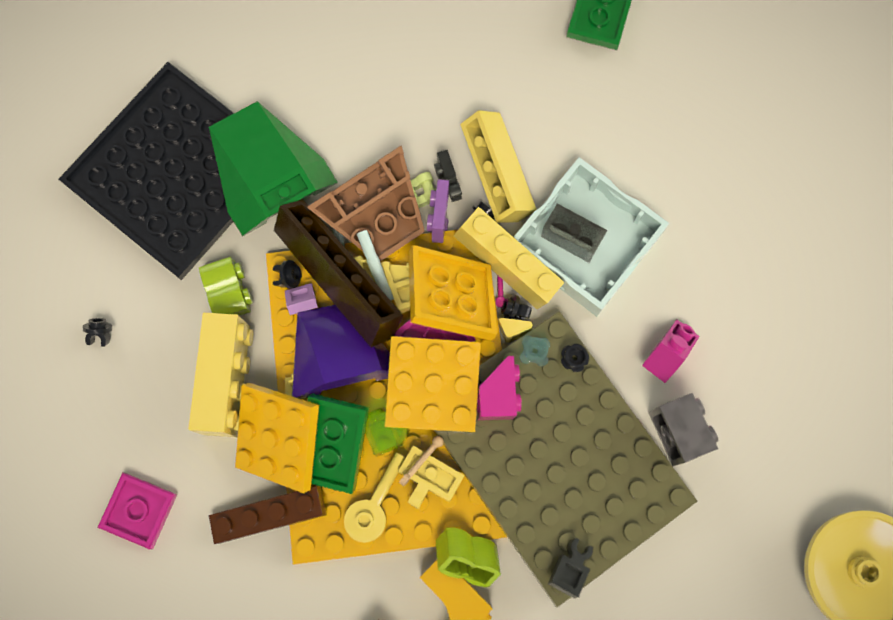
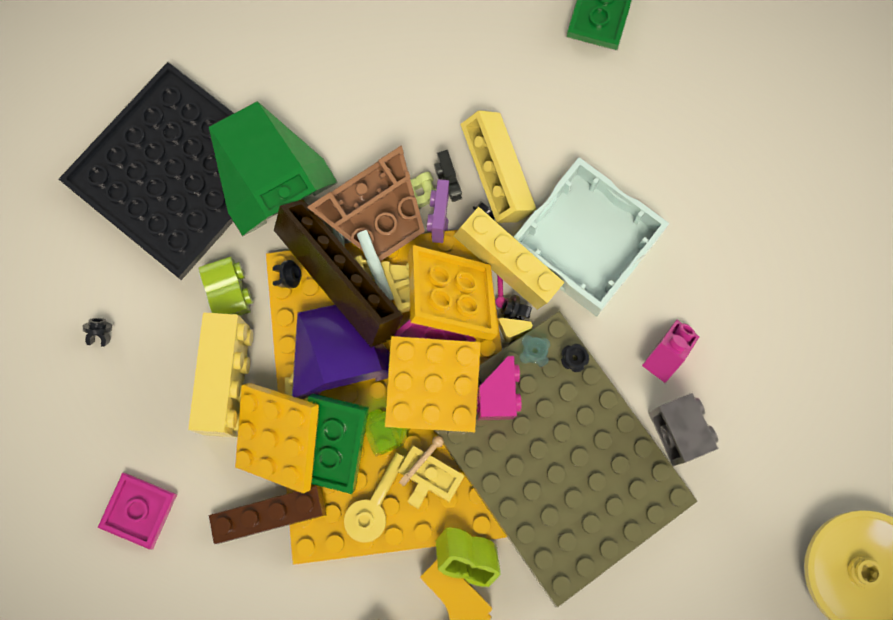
(300, 299): lavender plate -> none
(570, 572): pearl dark grey plate -> none
(573, 233): clear smoke brick -> none

